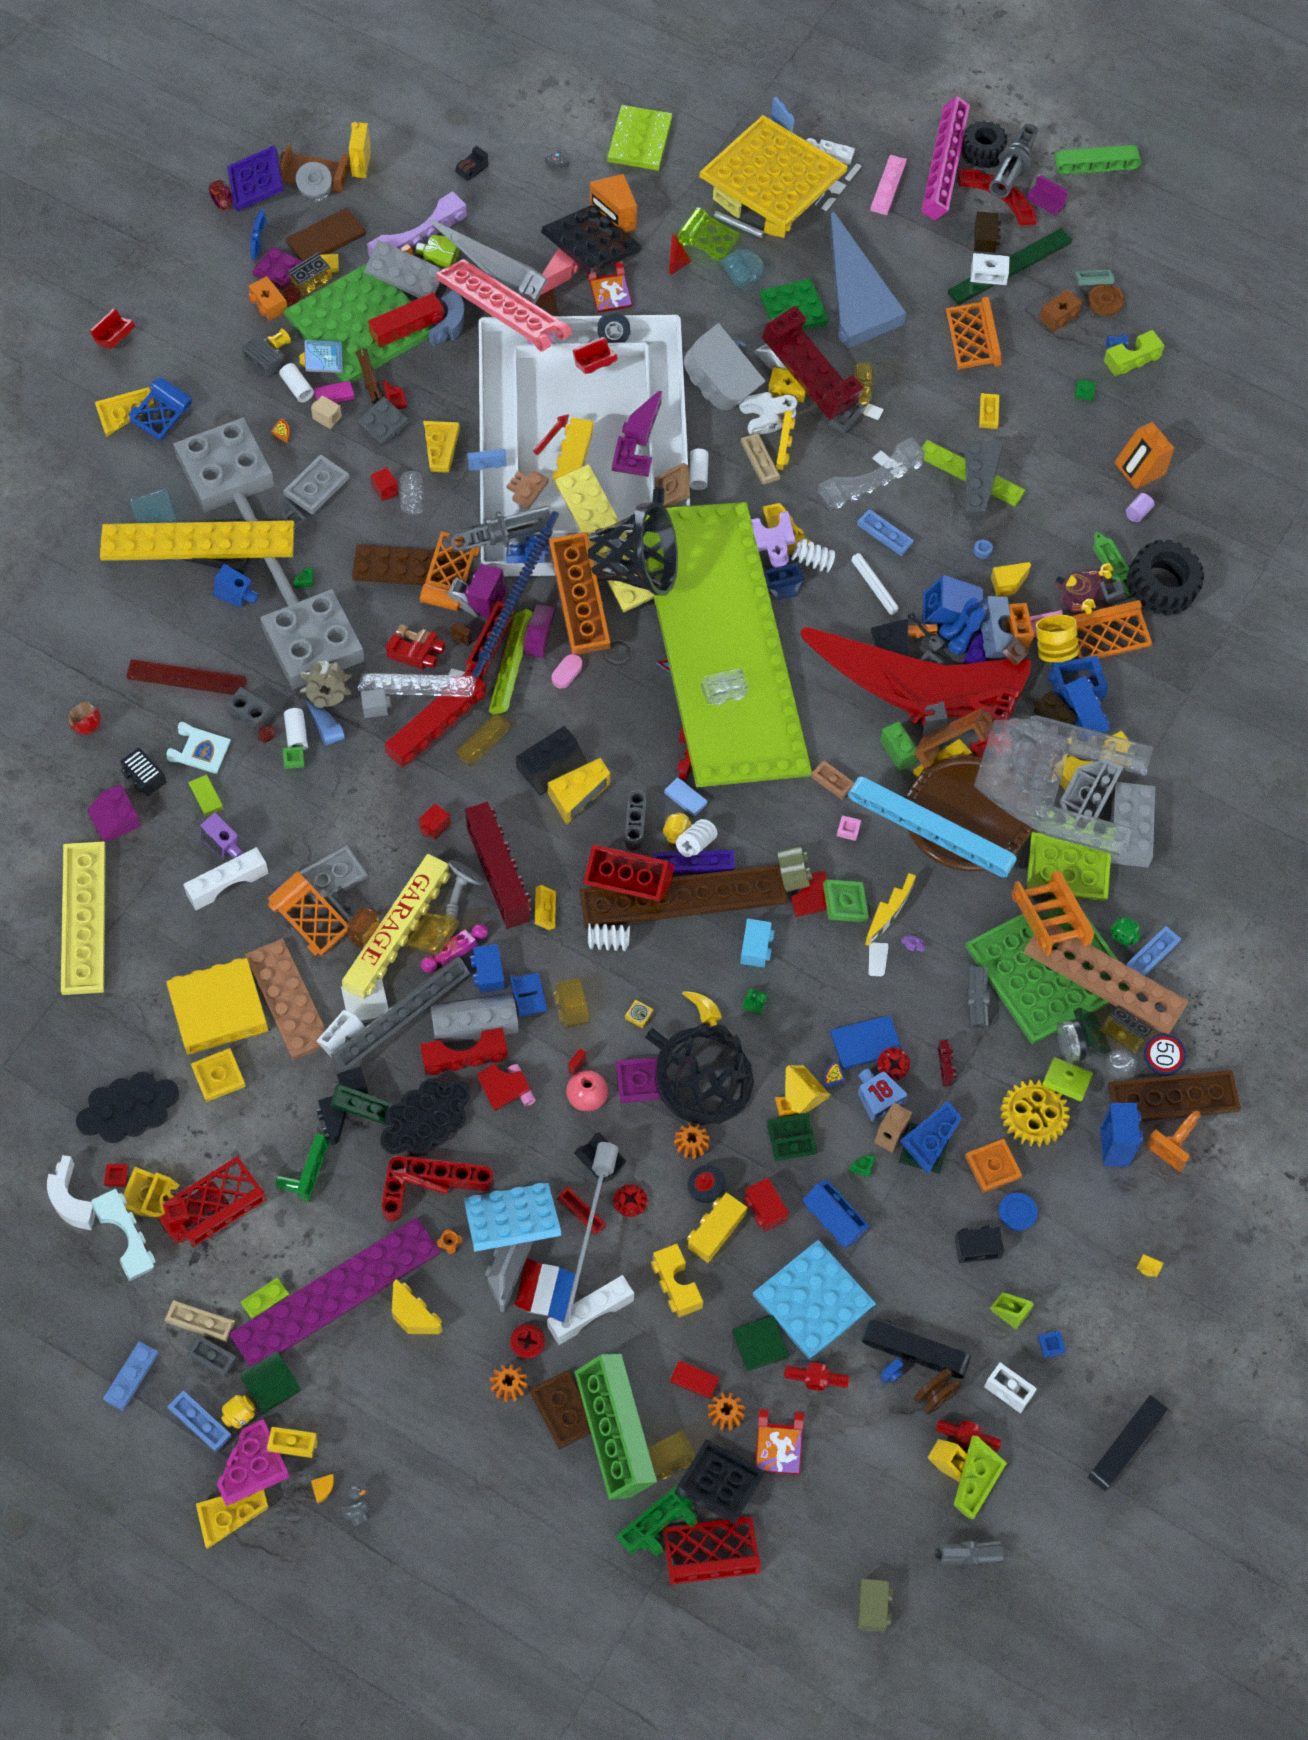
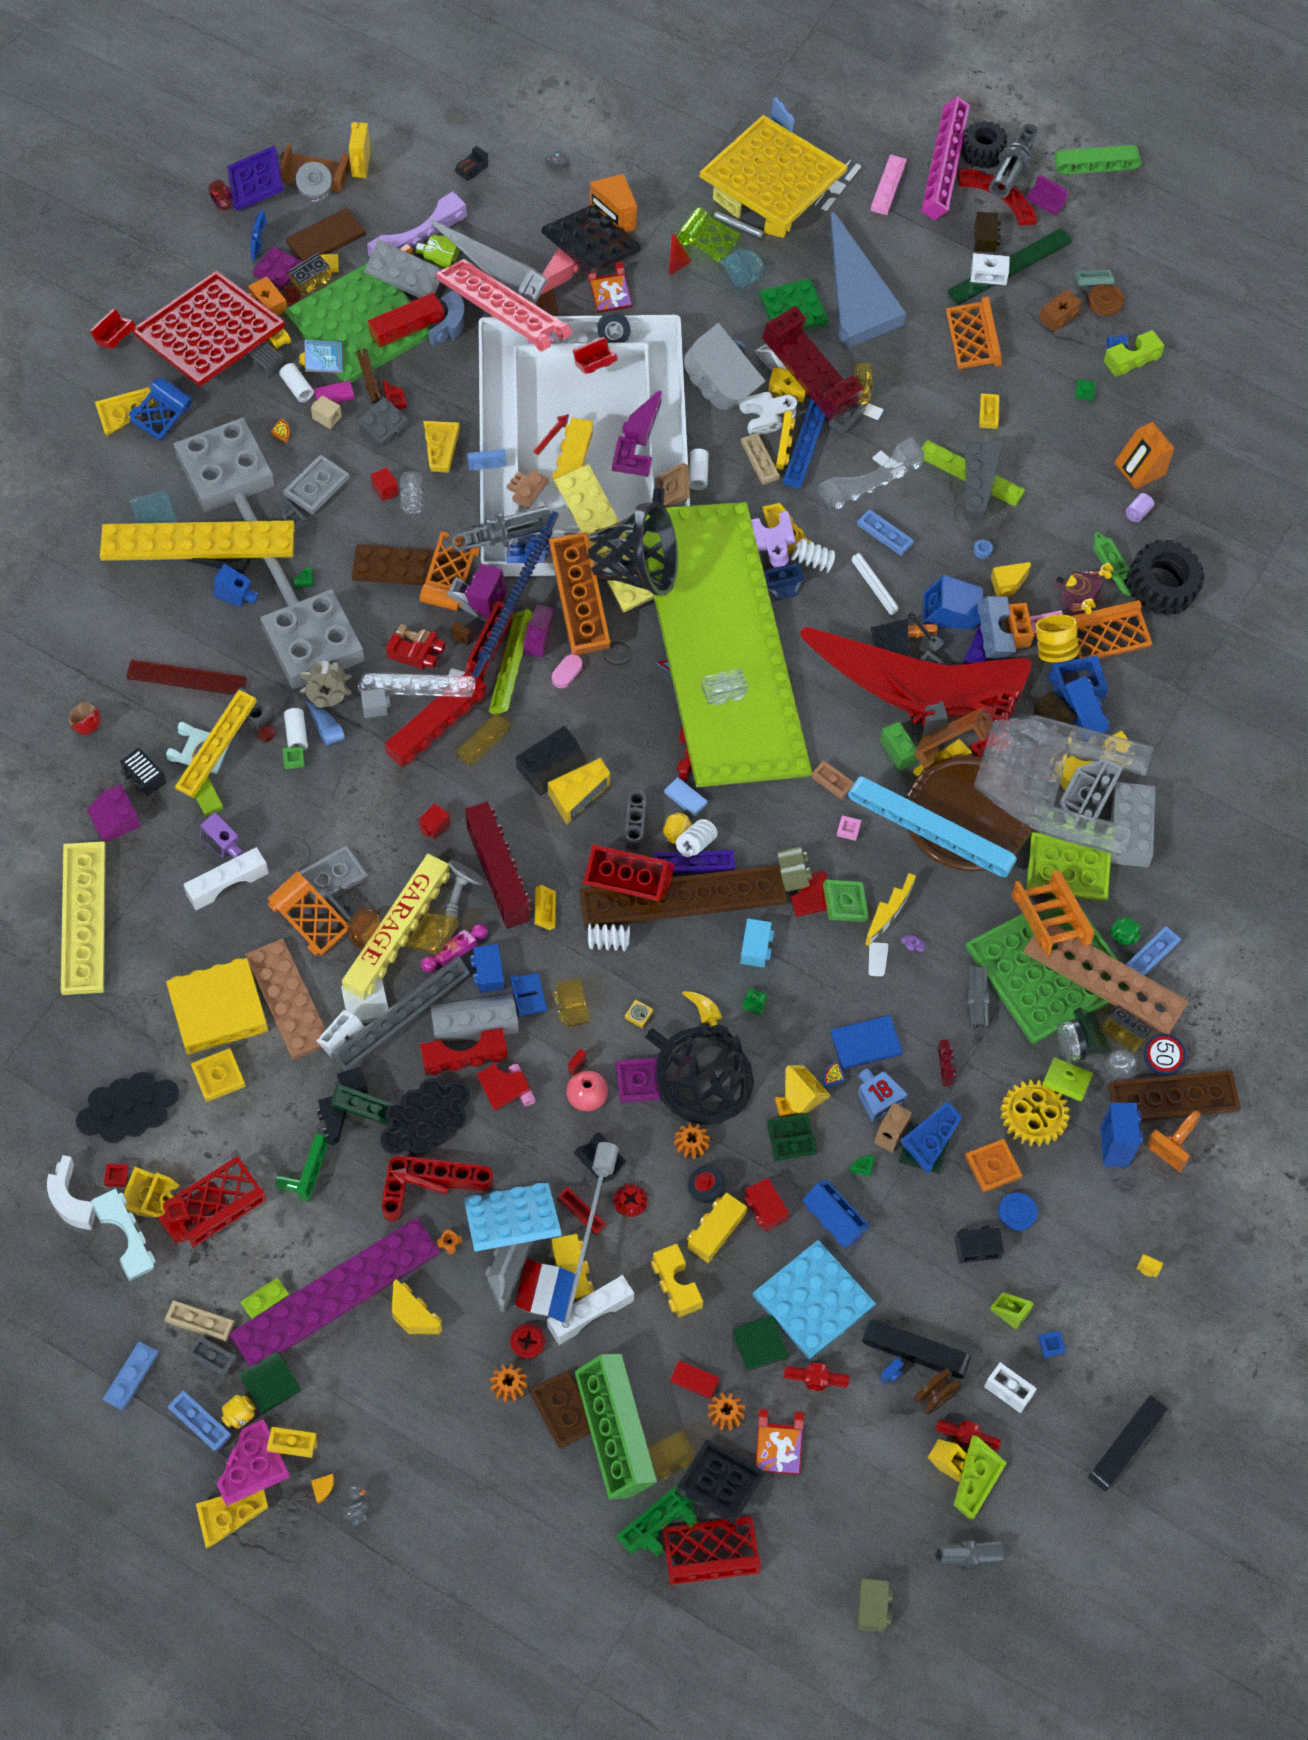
(208, 328): none -> red plate
(215, 744): none -> yellow plate
(567, 1255): none -> yellow brick
(639, 137): lime plate -> none
(804, 446): none -> blue plate
(840, 152): white plate -> none
(894, 1053): red gear -> none
(972, 617): blue piece -> none
(1015, 651): reddish brown plate -> none
(1114, 592): dark grey panel -> none

